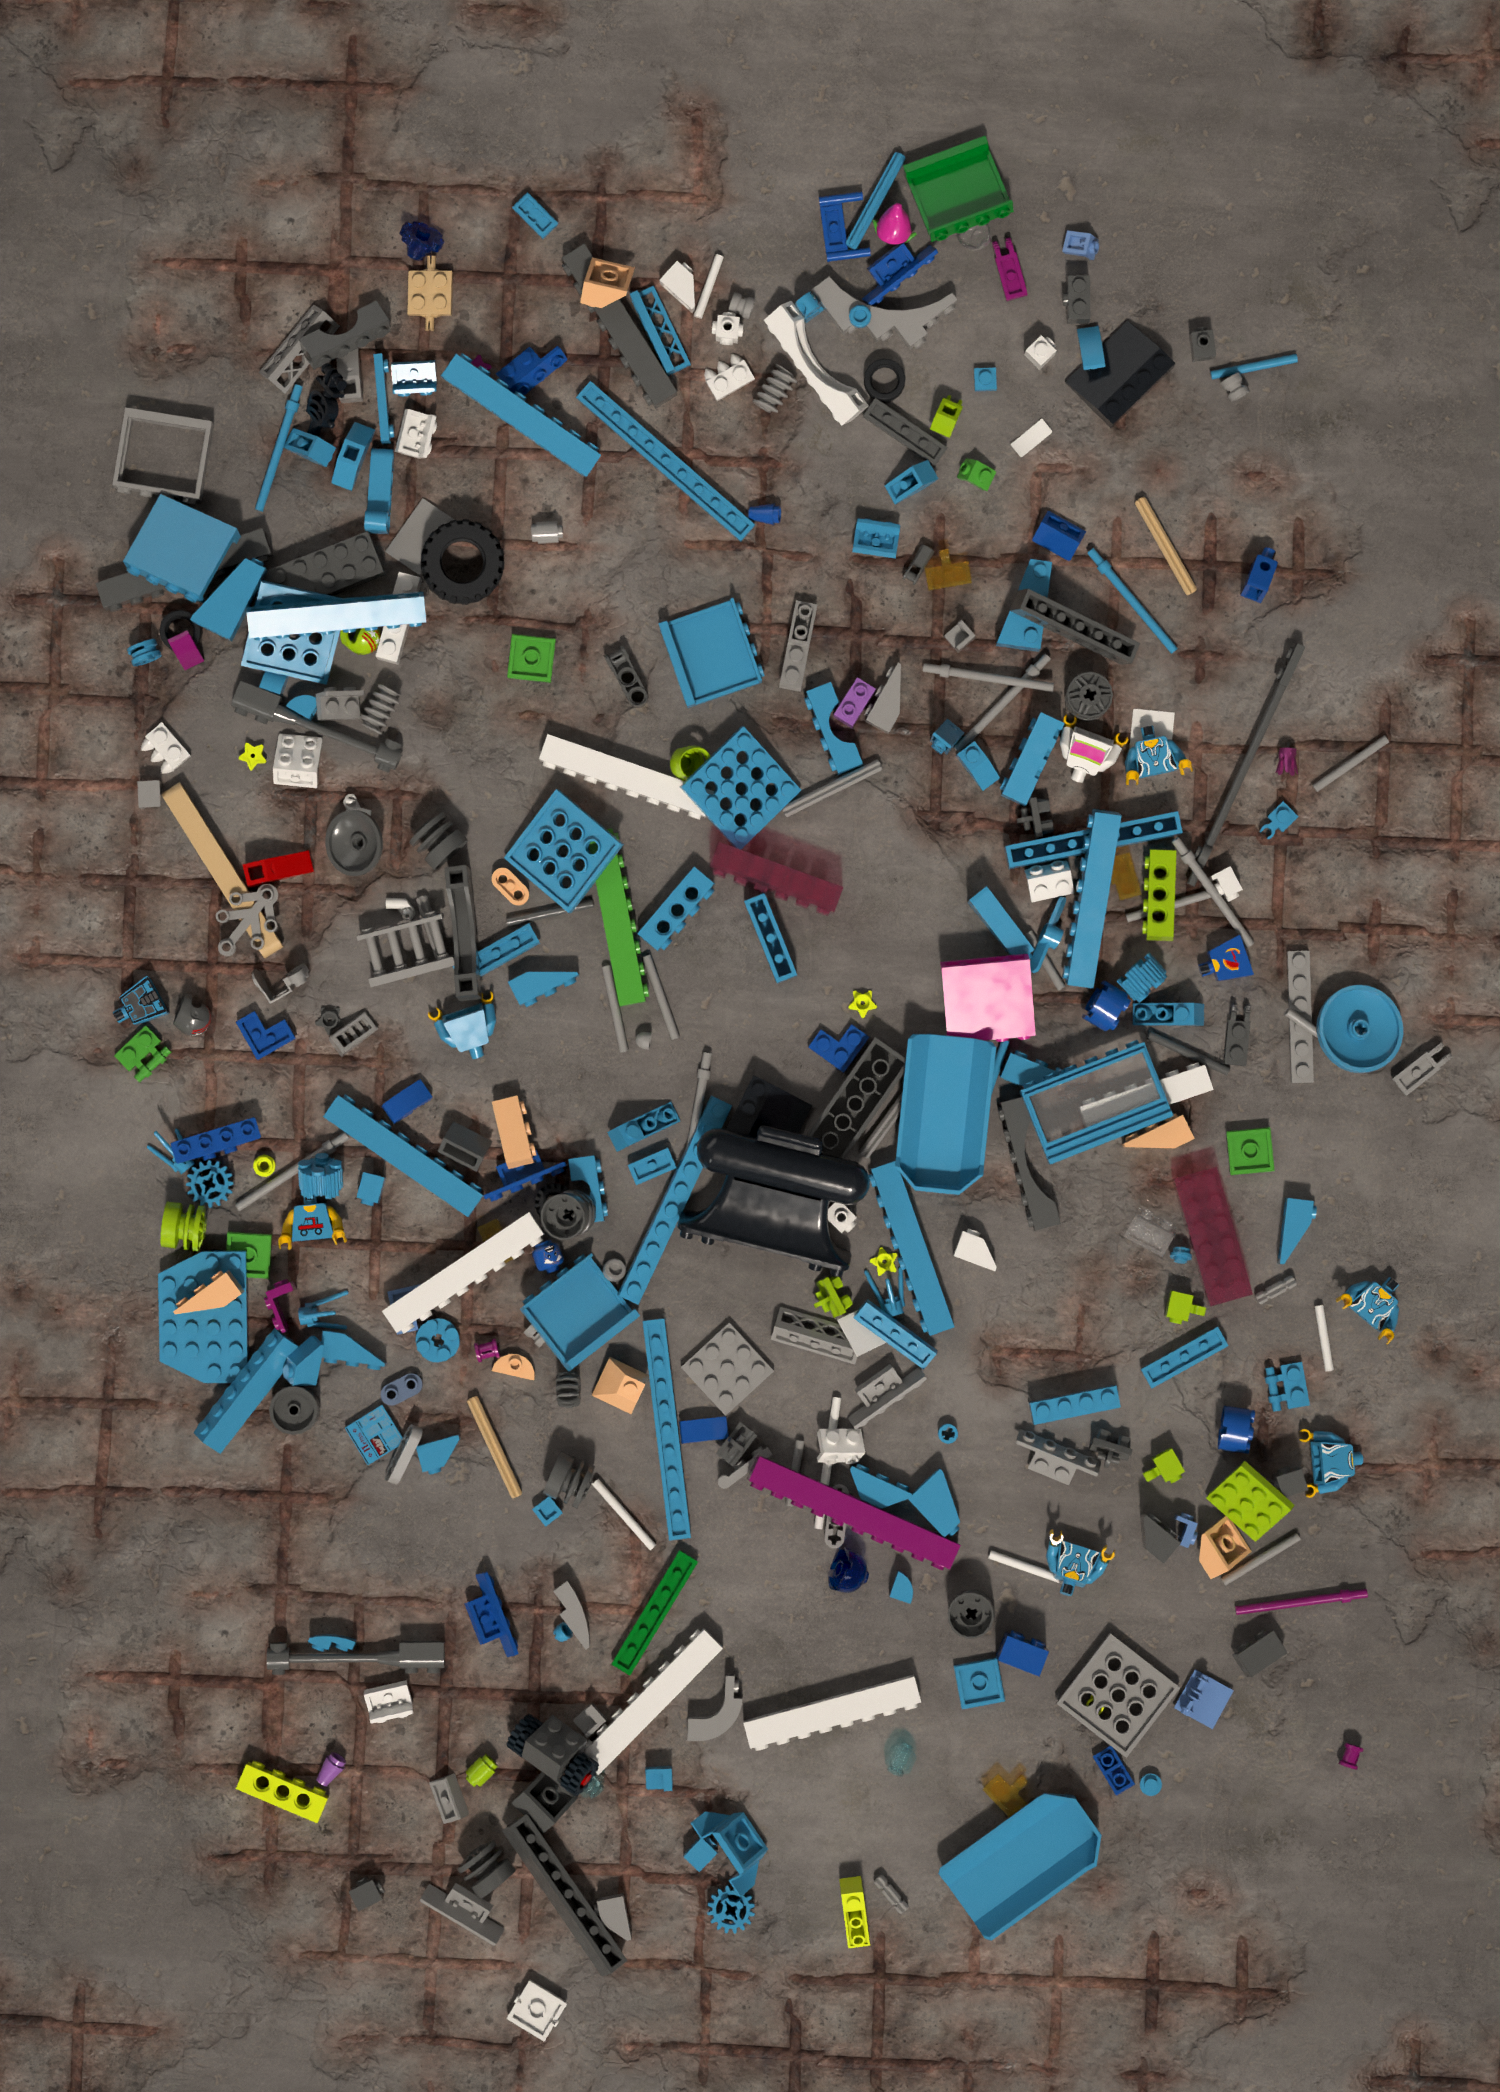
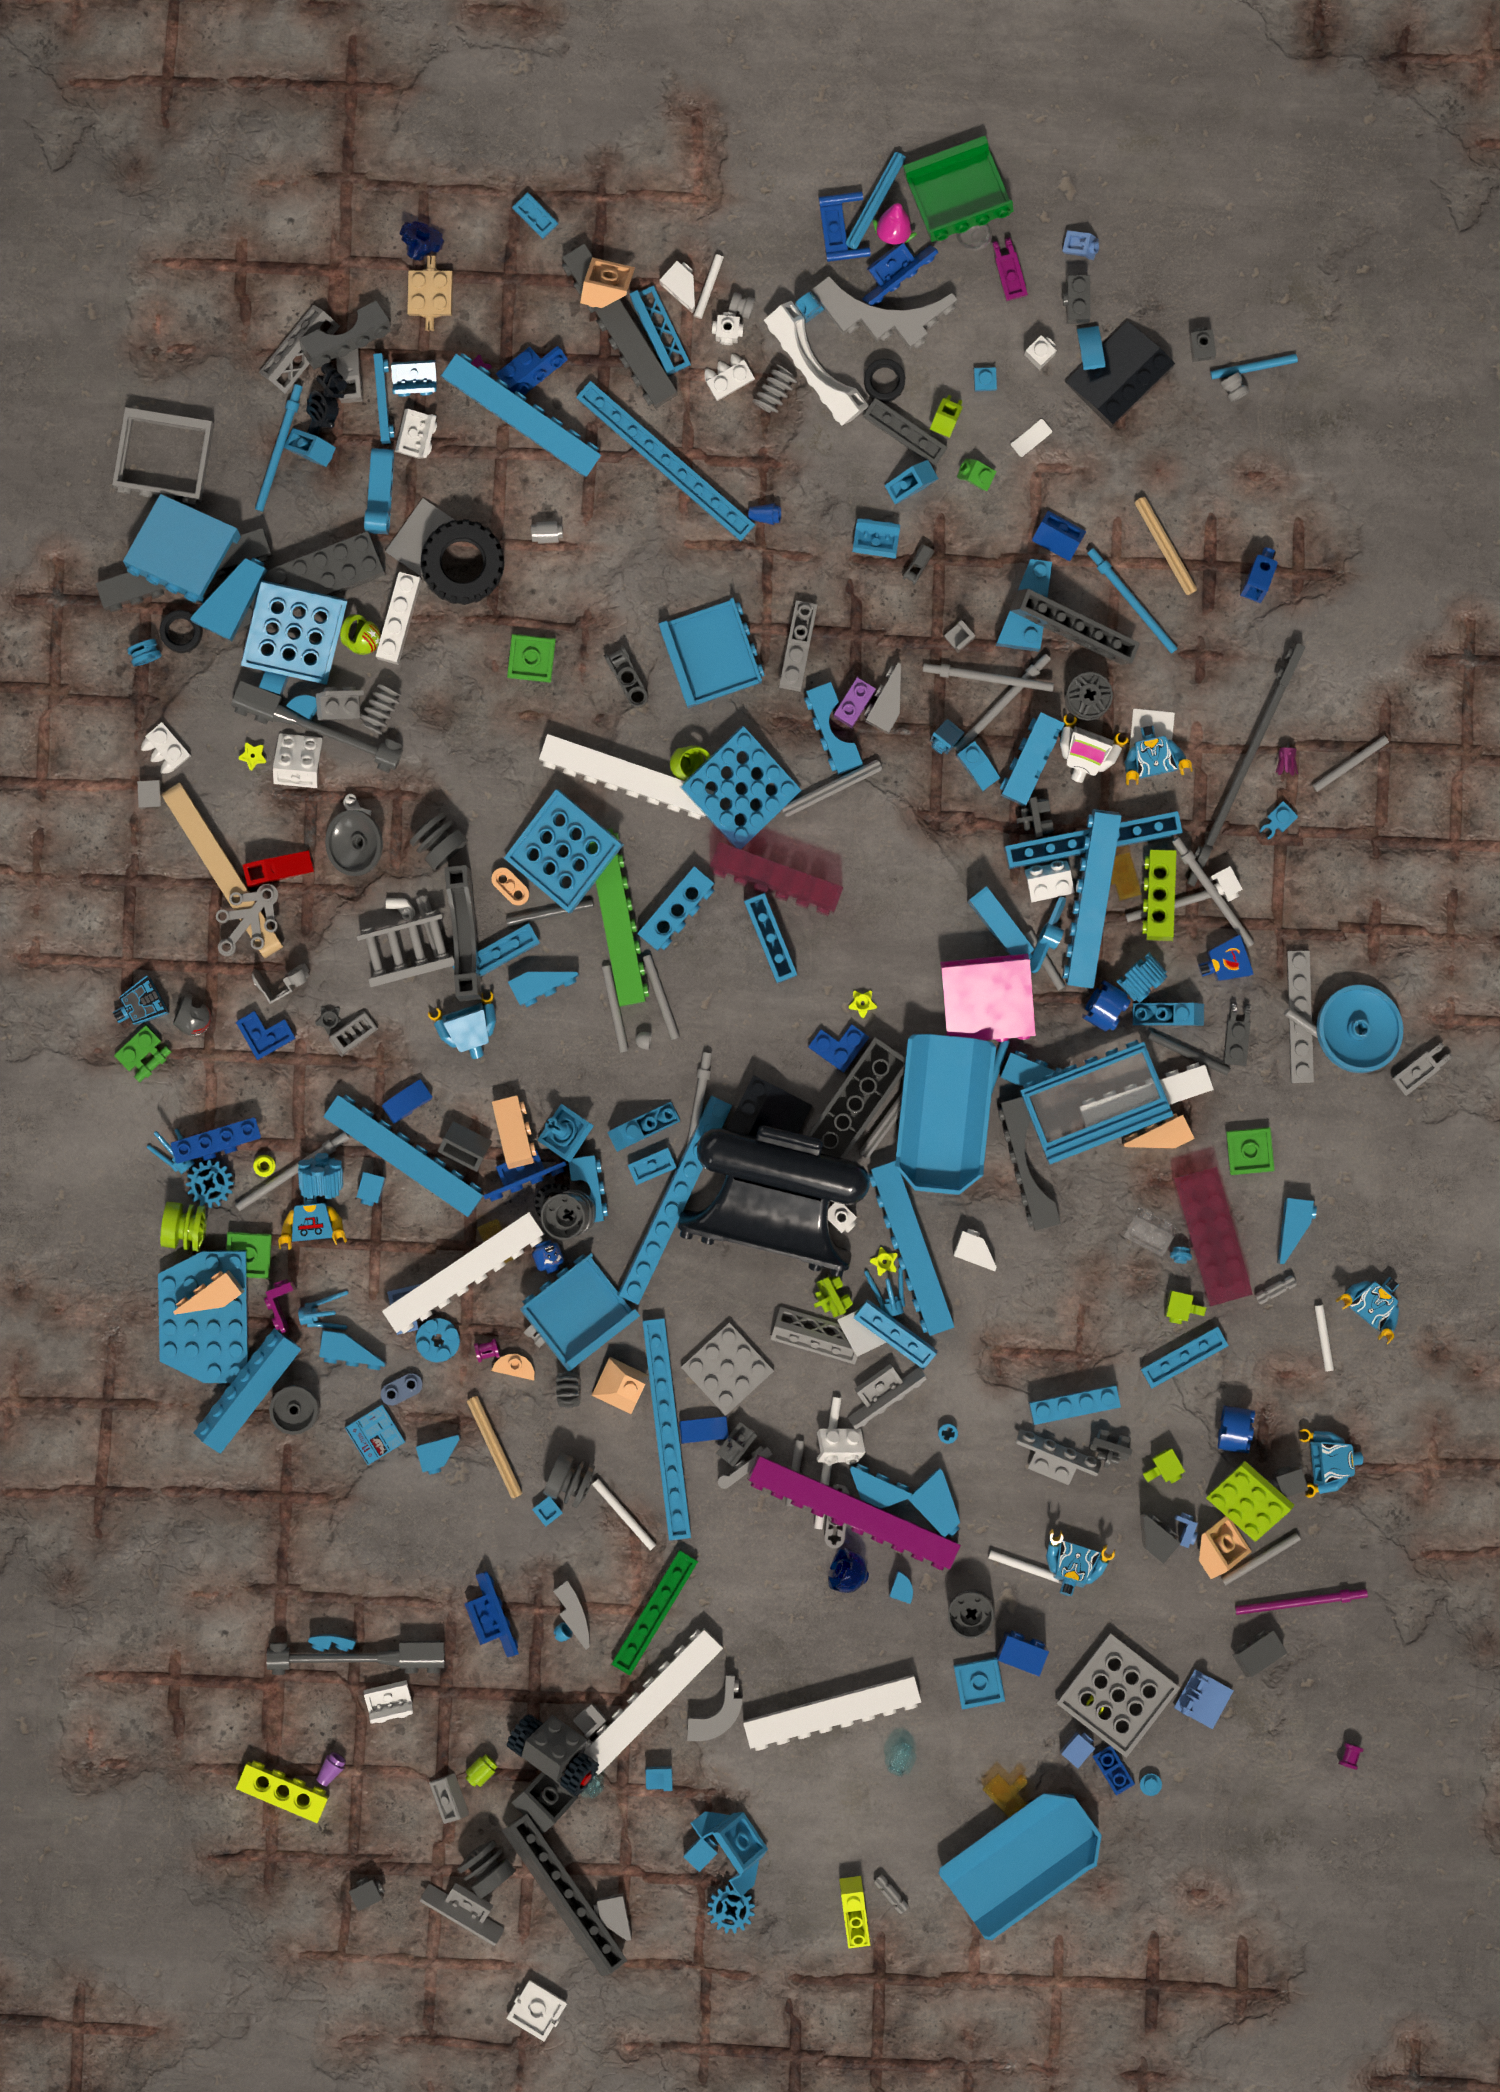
(186, 650): magenta slope -> none
(304, 1363): dark azure slope -> none
(336, 614): brick -> none
(352, 456): dark azure slope -> none
(403, 1454): light grey beam -> none
(565, 1132): none -> dark azure plate
(614, 1270): light grey tile -> none
(860, 316): dark azure tile -> none
(948, 574): clear yellow plate -> none
(1078, 1749): none -> medium blue brick
(1294, 1386): dark azure plate -> none

